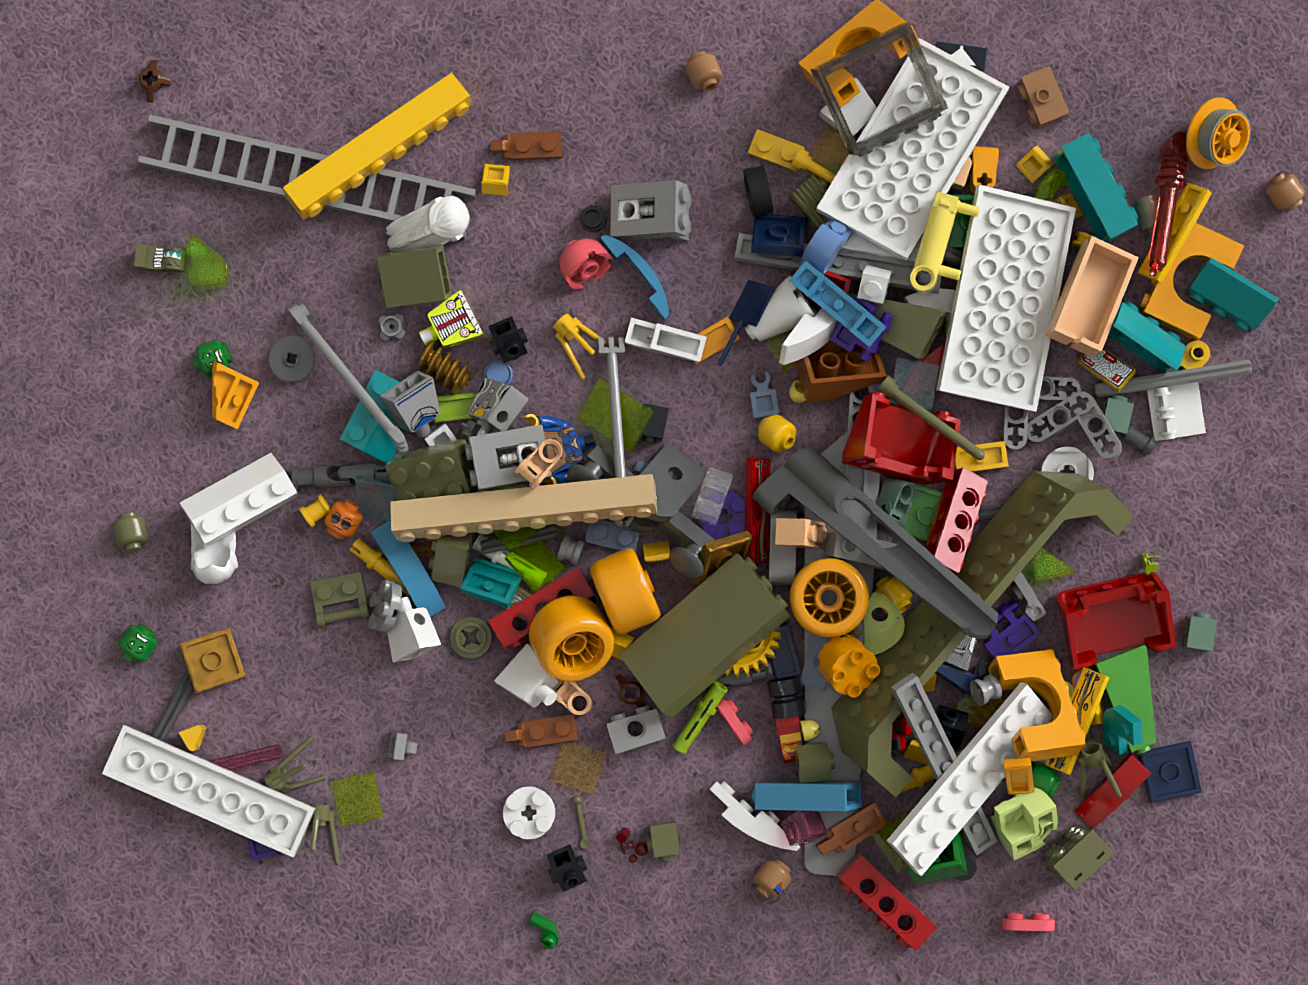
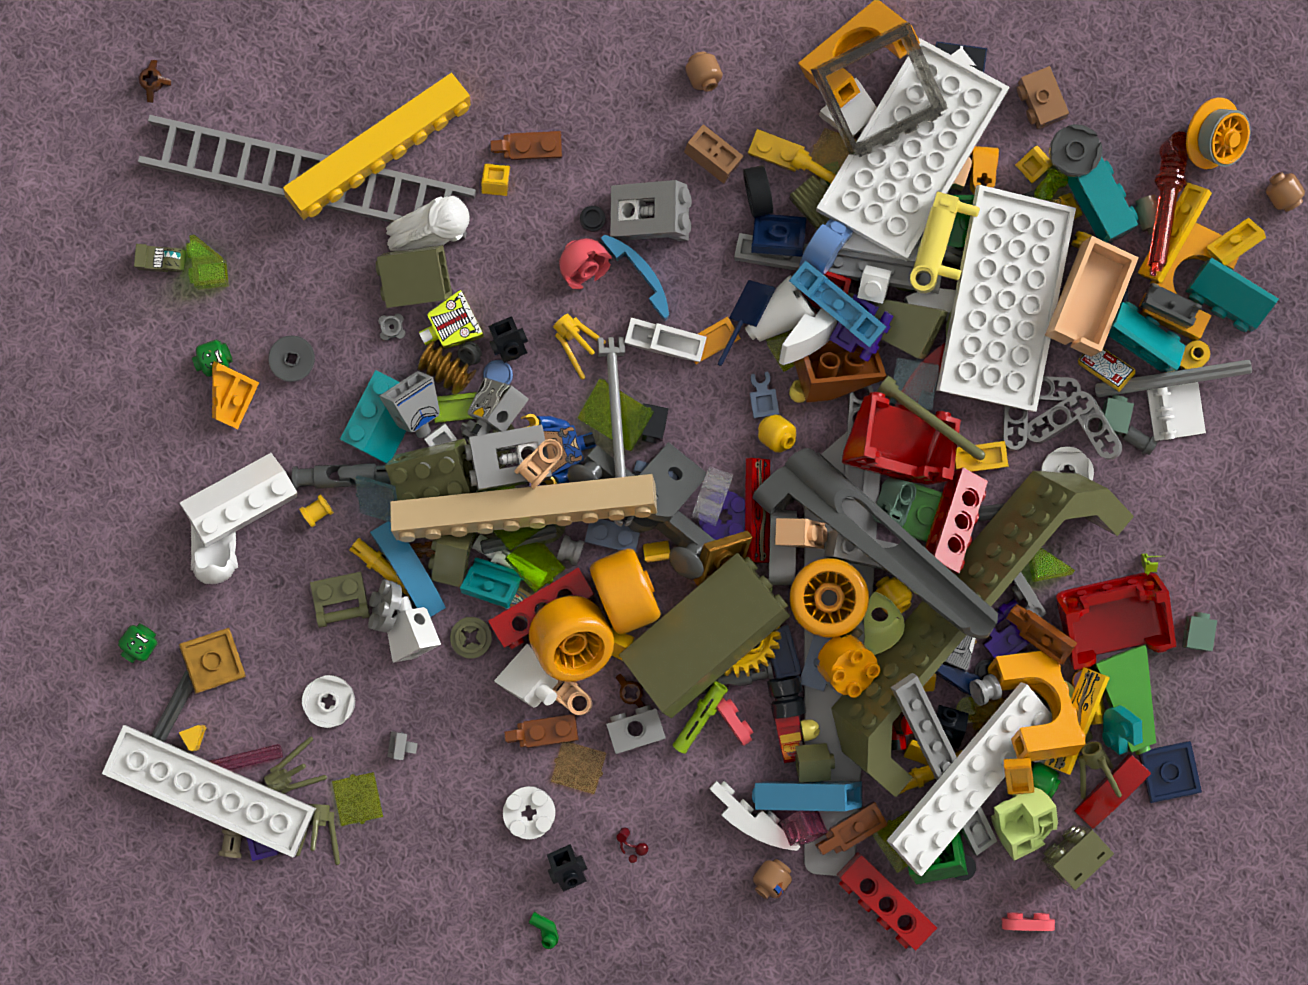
(130, 532): olive head -> none
(235, 851): none -> dark tan bush
(301, 313): light grey hinge -> none
(316, 709): none -> white plate
(343, 519): orange head -> none
(469, 353): none -> dark grey plate
(584, 843): olive hinge -> none
(663, 841): olive brick -> none
(713, 153): none -> medium nougat hinge
(1042, 634): none -> dark orange hinge
(1075, 150): none -> dark grey tile
(1170, 306): none -> dark grey hinge
(1236, 242): none -> yellow plate

